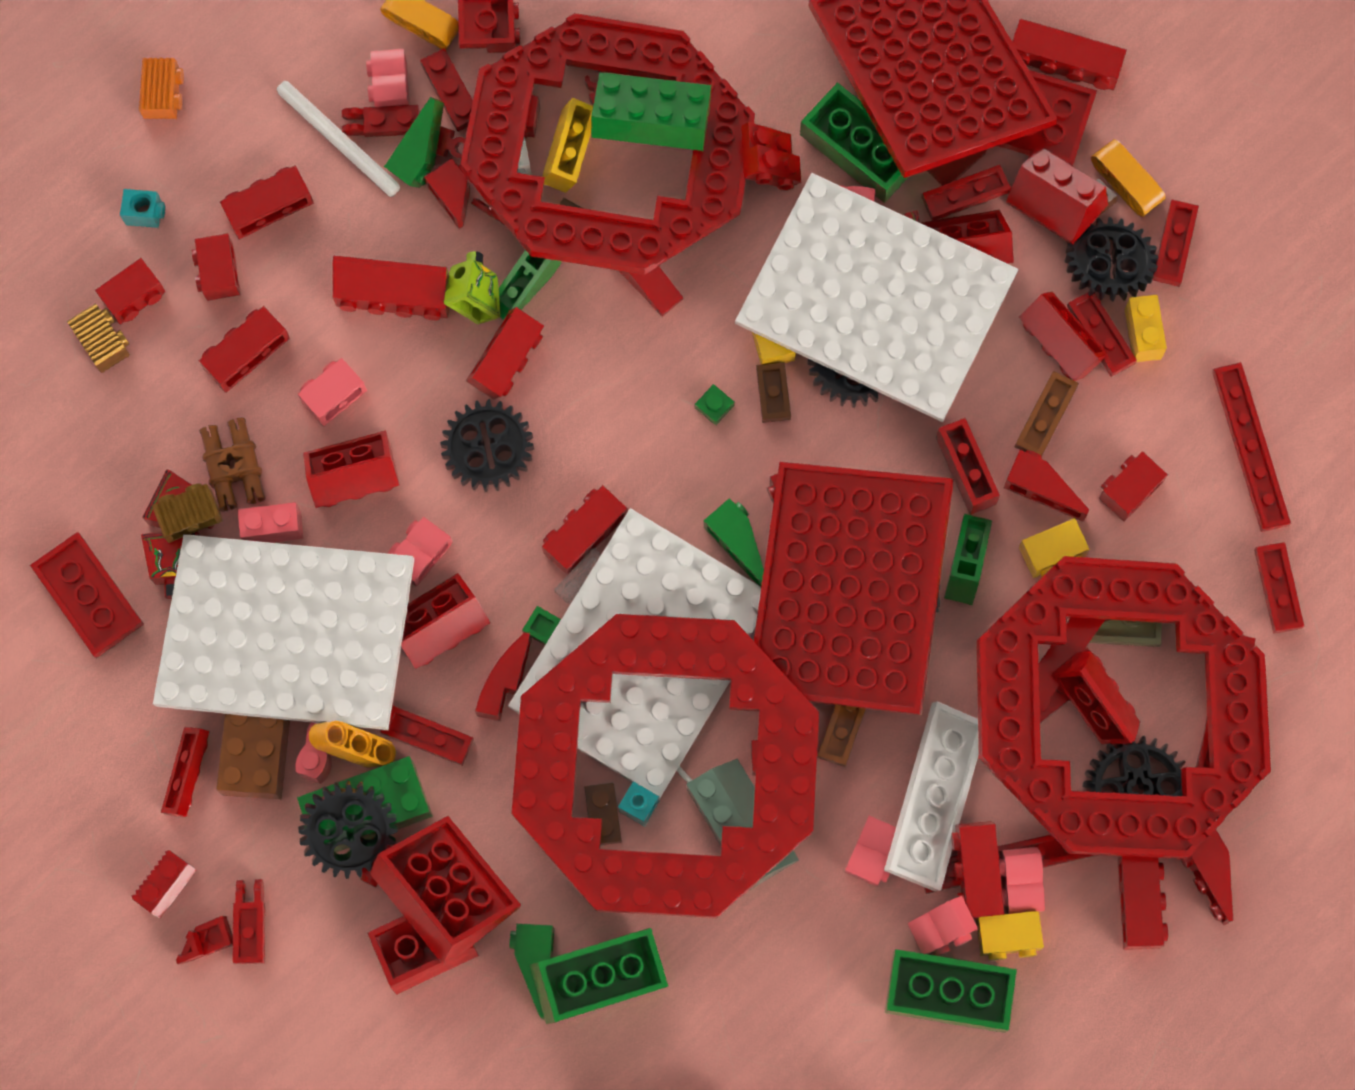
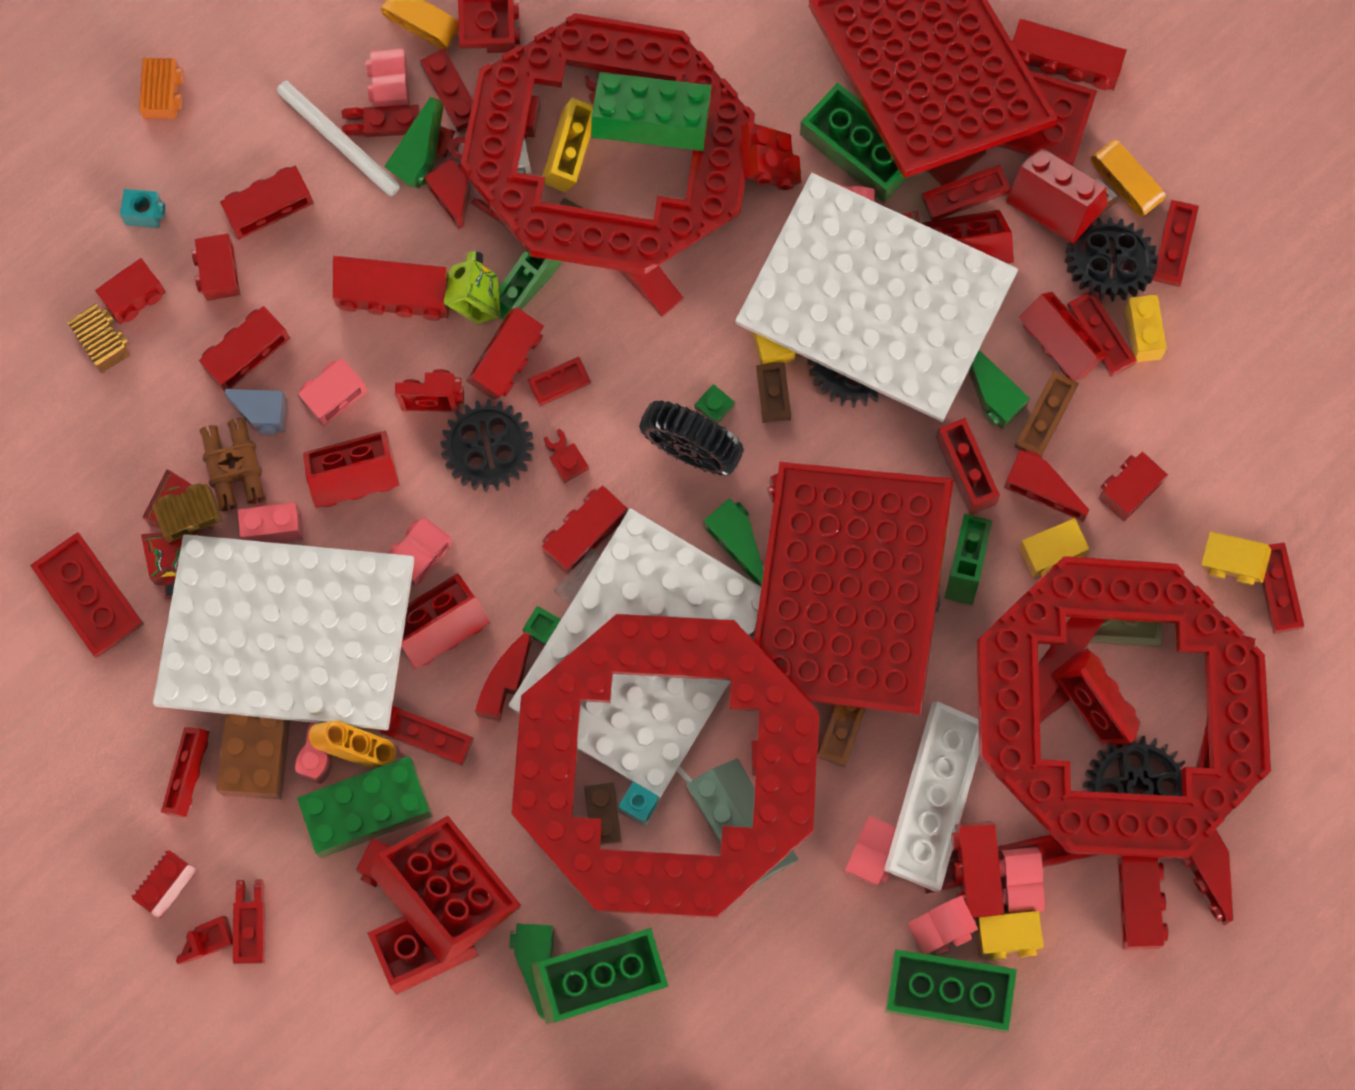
(260, 408): none -> sand blue slope
(333, 807): black gear -> none
(437, 394): none -> red plate
(559, 381): none -> red plate
(567, 459): none -> red plate
(691, 437): none -> black gear
(996, 392): none -> green slope
(1235, 558): none -> yellow brick
(1251, 447): red tile -> none

